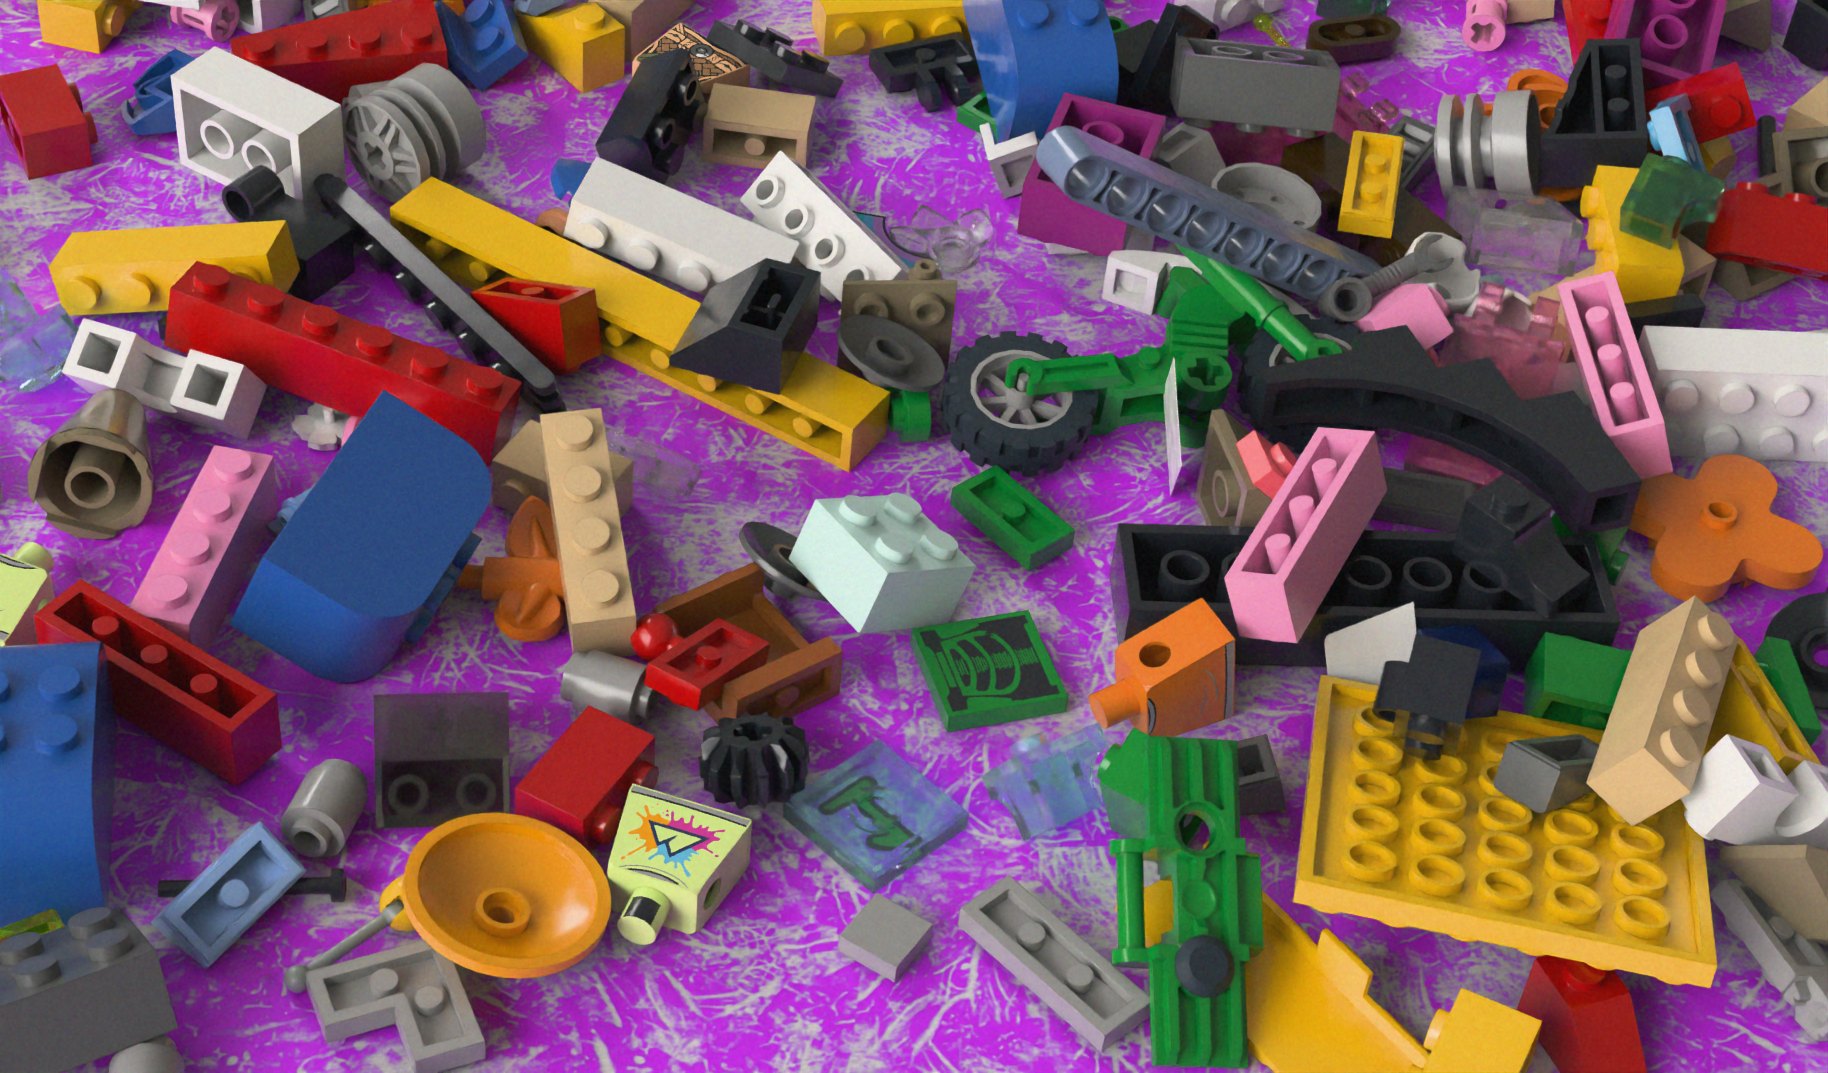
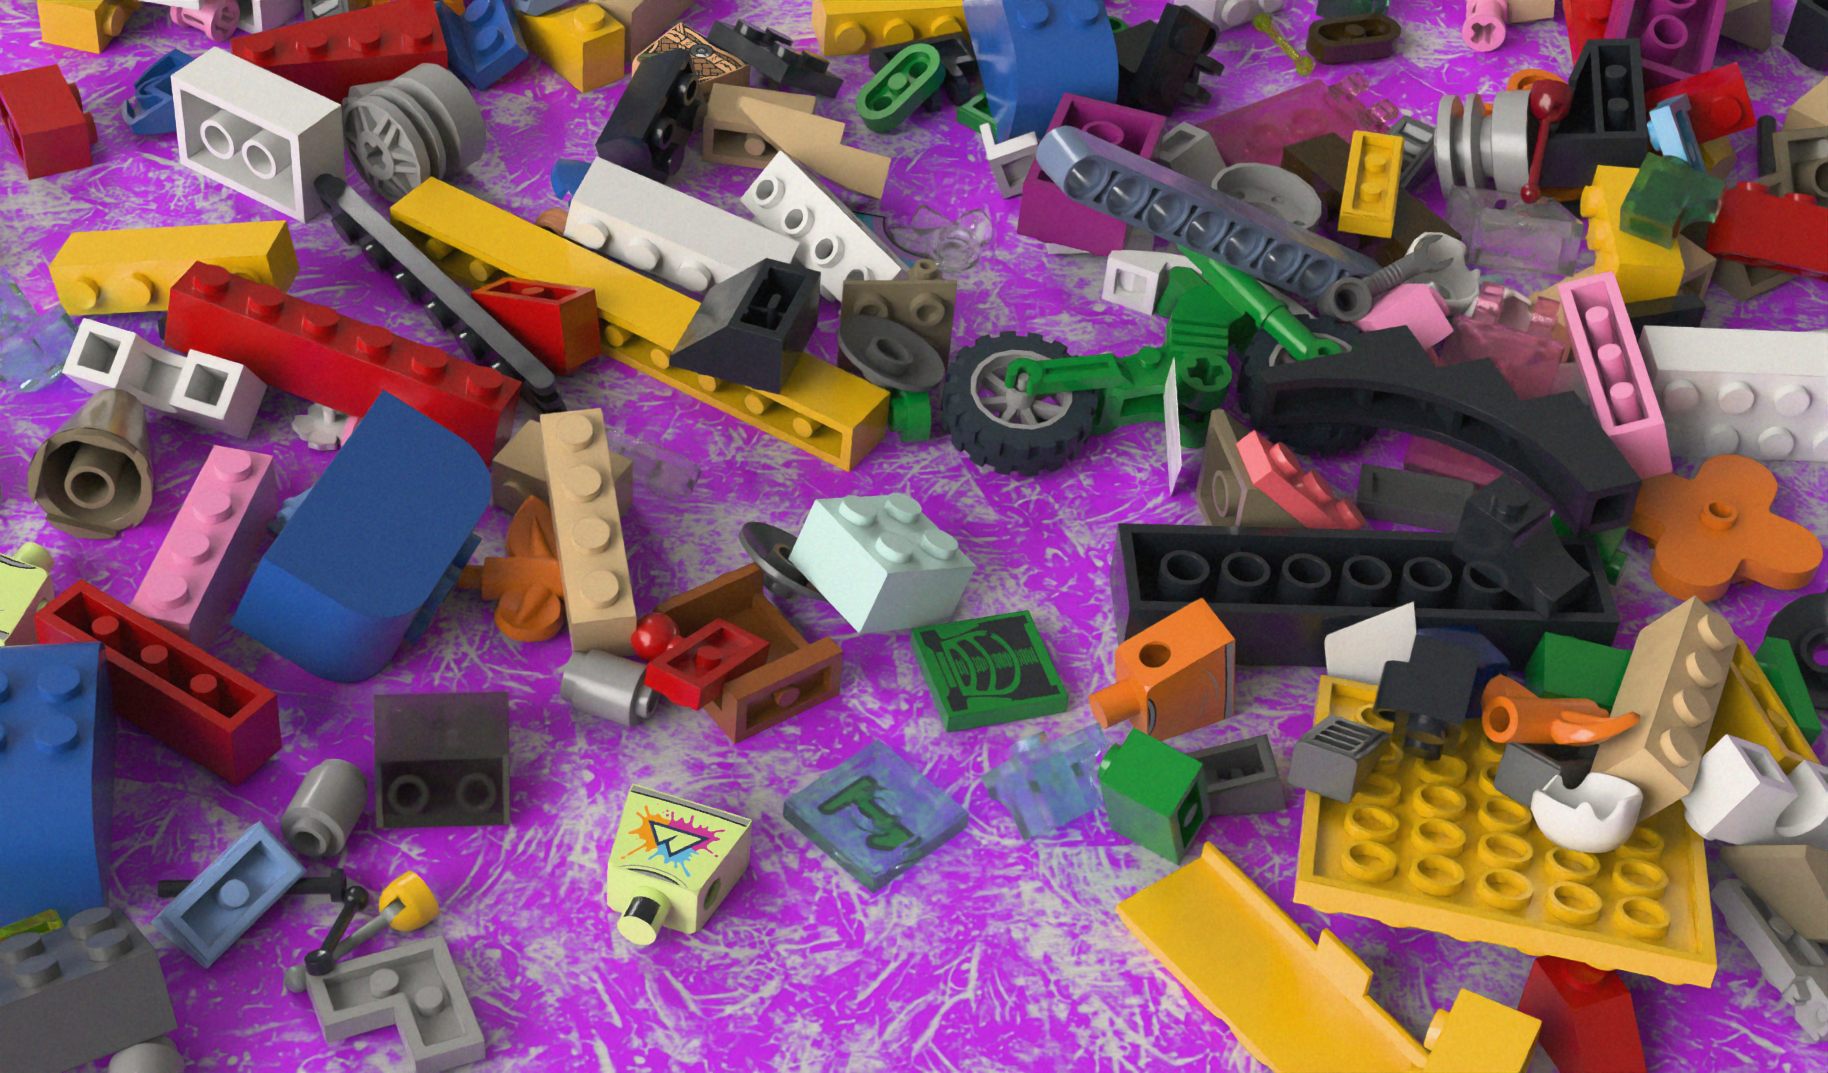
(319, 241): black hinge -> none
(321, 960): none -> black hinge
(506, 895): light orange dish -> none
(588, 777): red brick -> none
(754, 760): black gear -> none
(817, 146): none -> tan slope
(885, 937): light grey tile -> none
(900, 87): none -> green plate
(1012, 517): green plate -> none
(1055, 963): light grey plate -> none
(1217, 905): green piece -> none
(1254, 86): dark grey brick -> none
(1306, 535): bright pink brick -> none
(1336, 757): none -> dark grey slope
(1520, 716): none -> orange plant
(1549, 104): none -> dark red hinge
(1590, 817): none -> white hair

